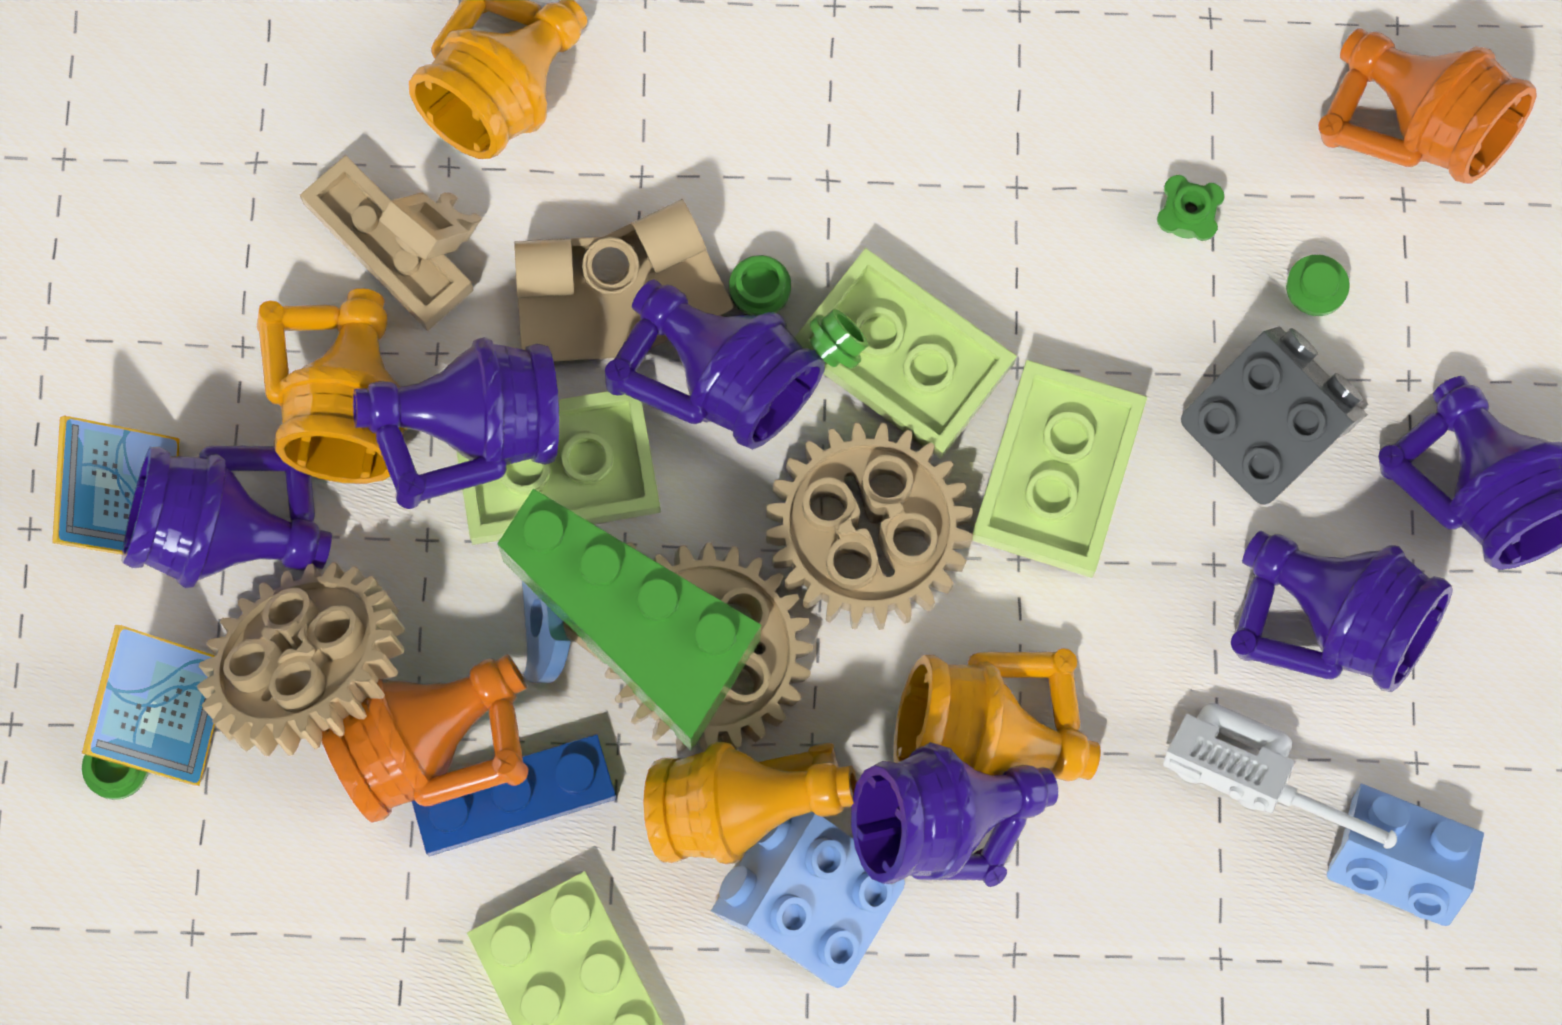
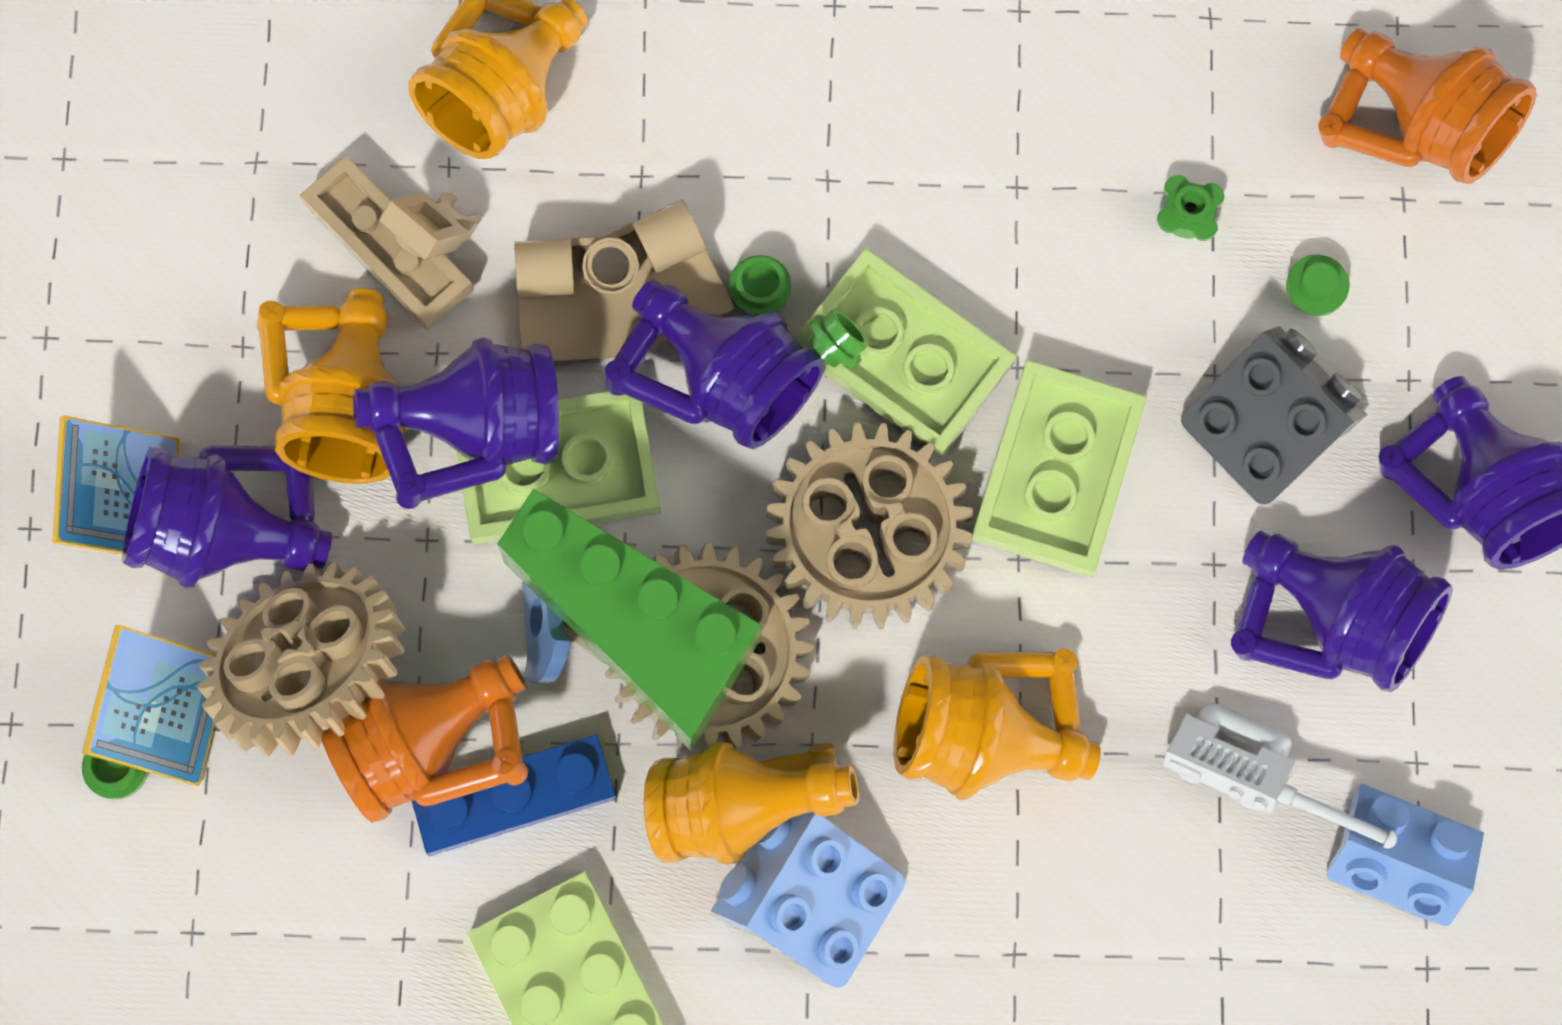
(936, 810): dark purple piece -> none

